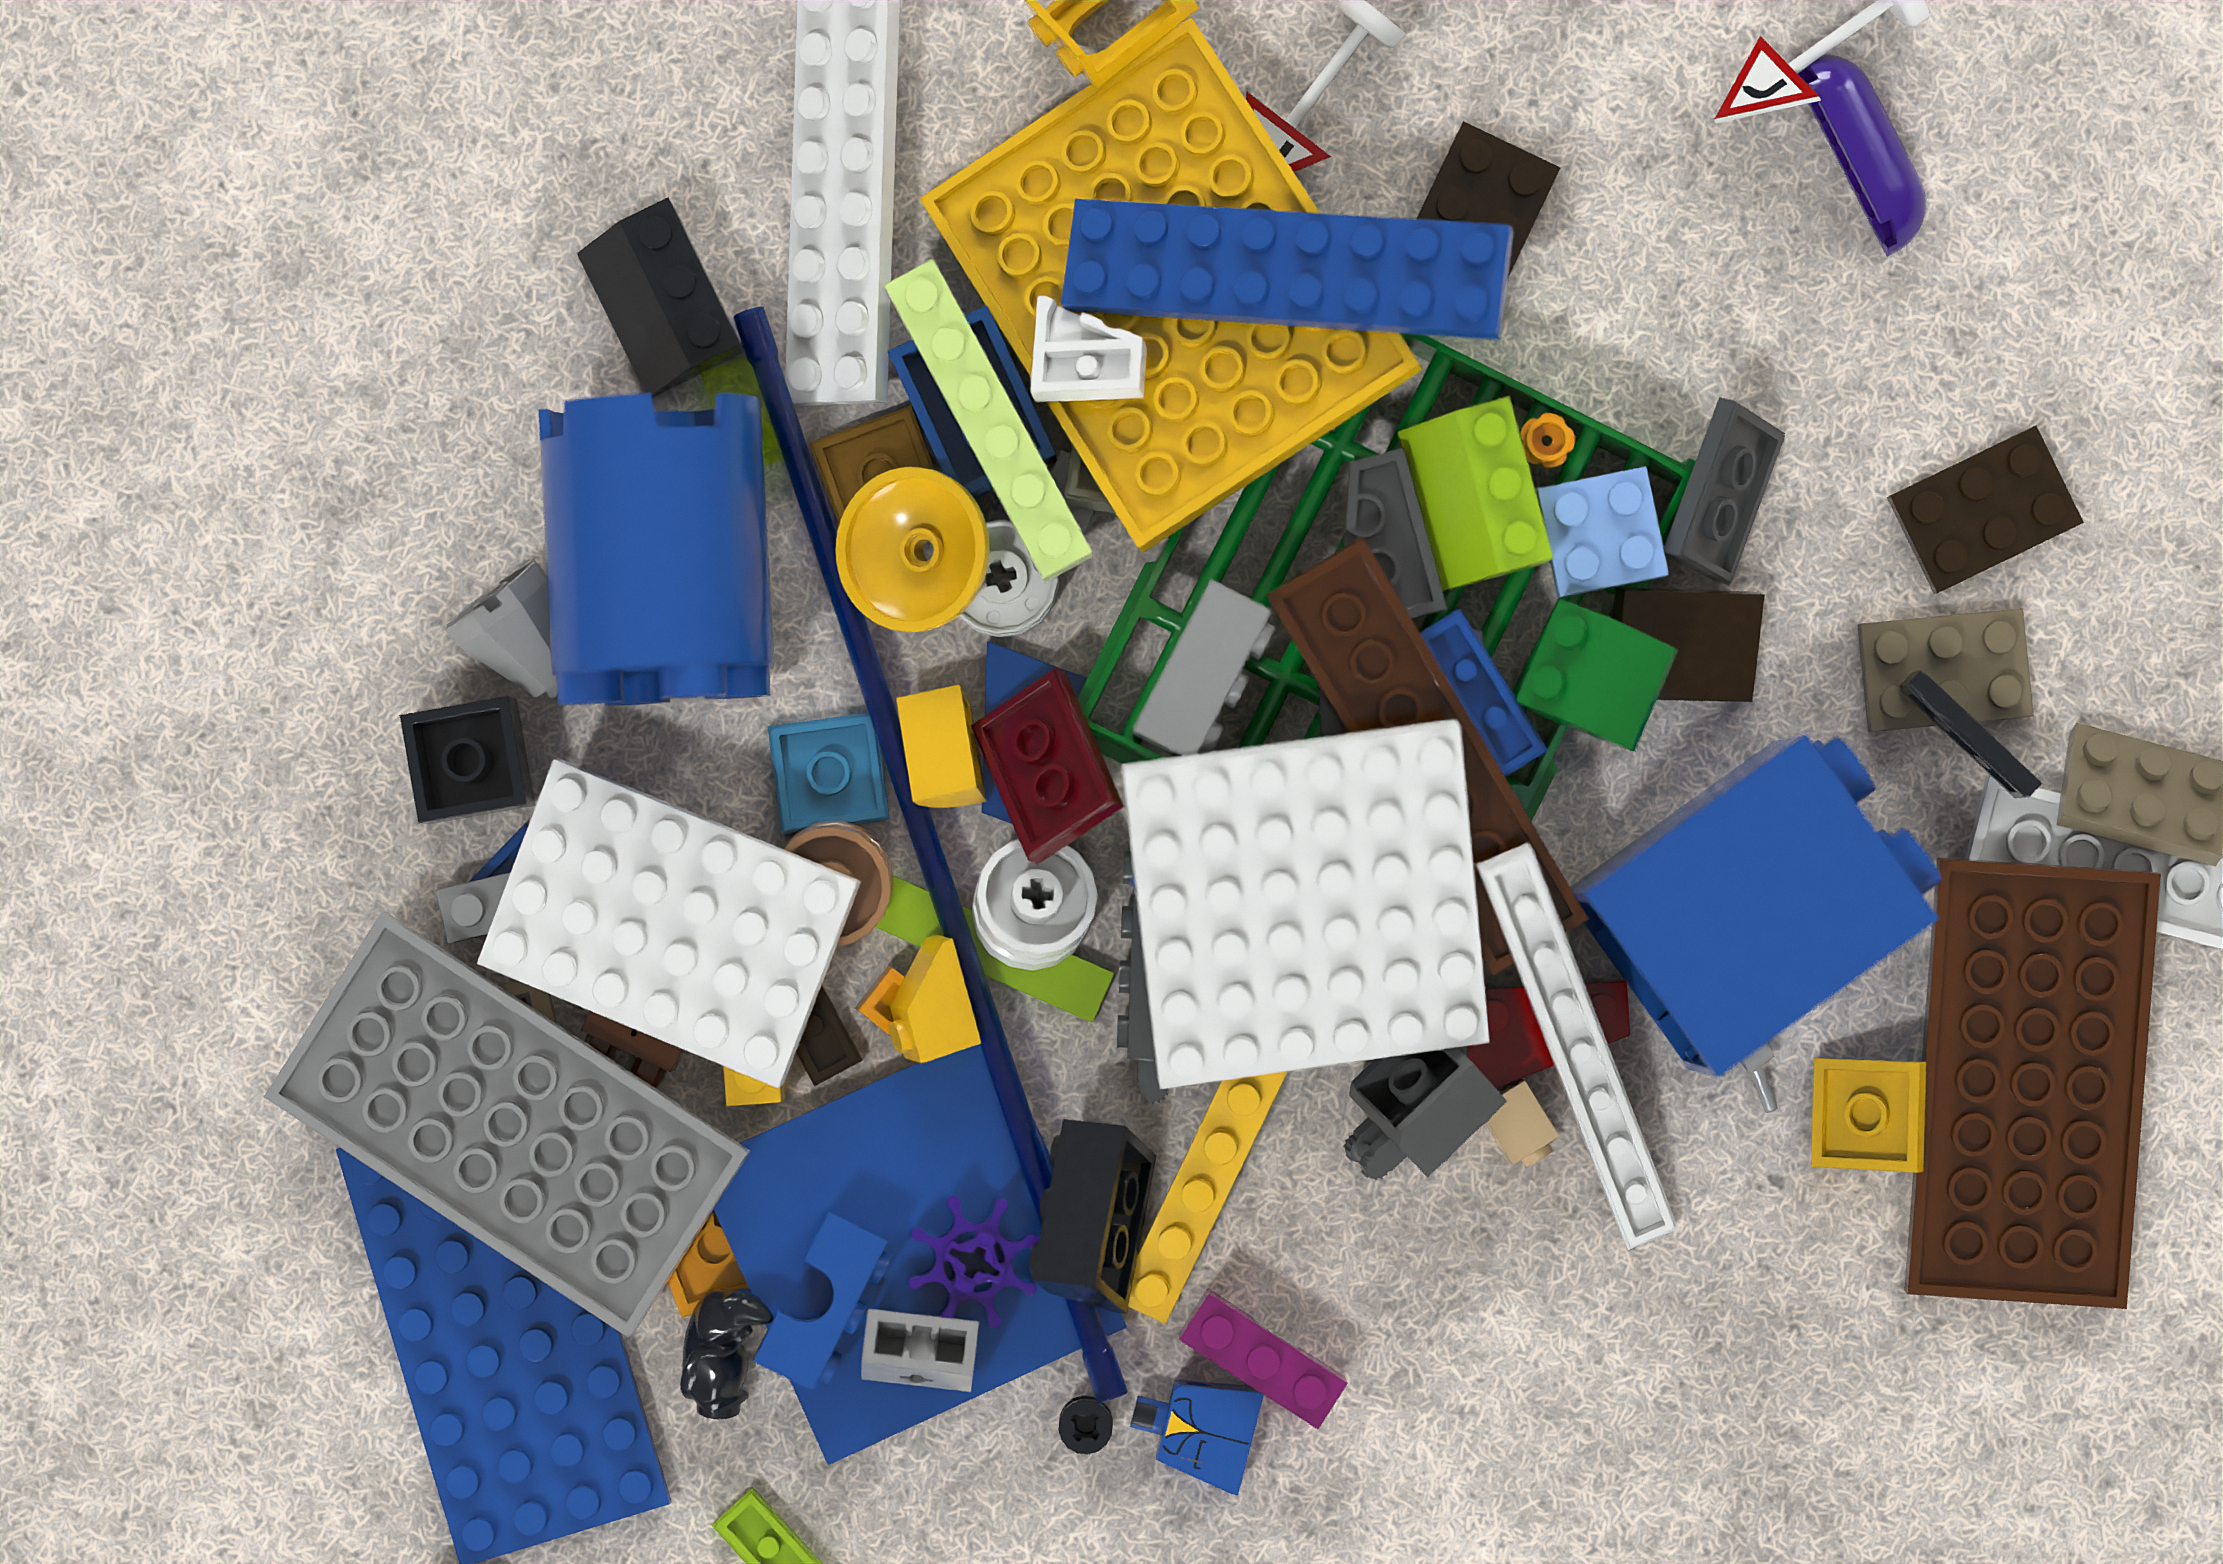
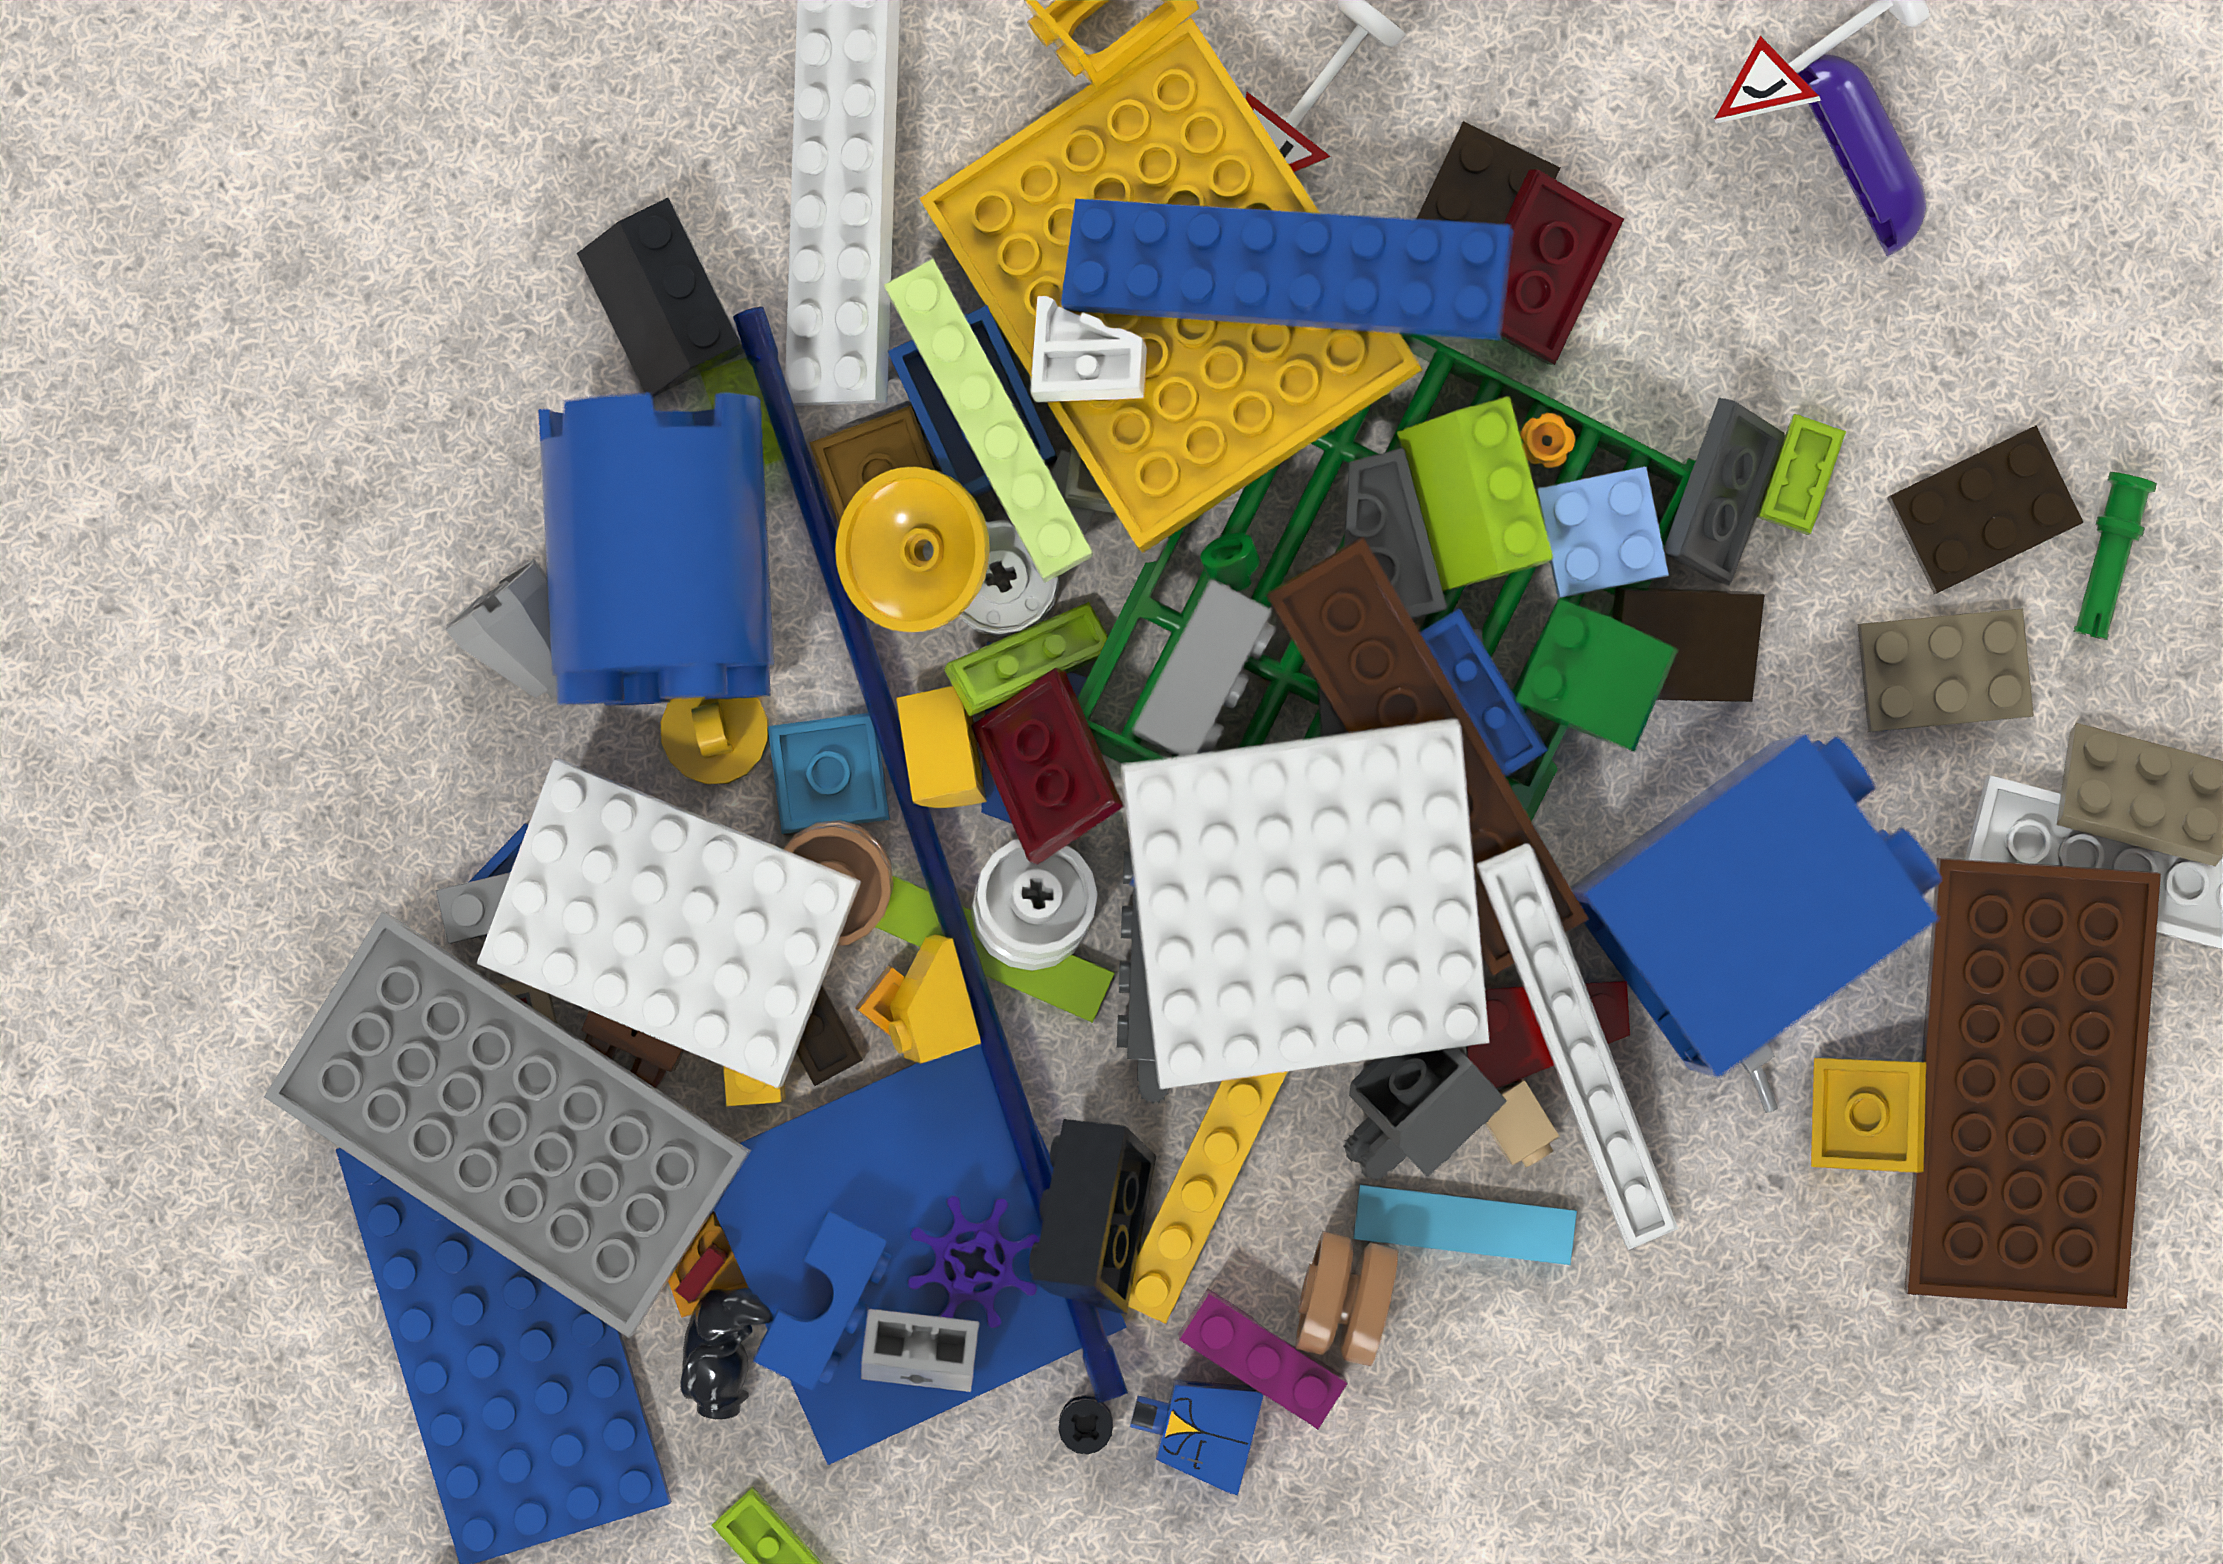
(467, 760): black brick -> none
(702, 1273): none -> dark red tile
(714, 737): none -> yellow tile
(1020, 659): none -> lime tile
(1231, 560): none -> green tile
(1337, 1296): none -> medium nougat wheel
(1464, 1224): none -> medium azure tile
(1553, 263): none -> dark red tile
(1801, 474): none -> lime plate
(1969, 735): black tile -> none
(2118, 530): none -> green pin

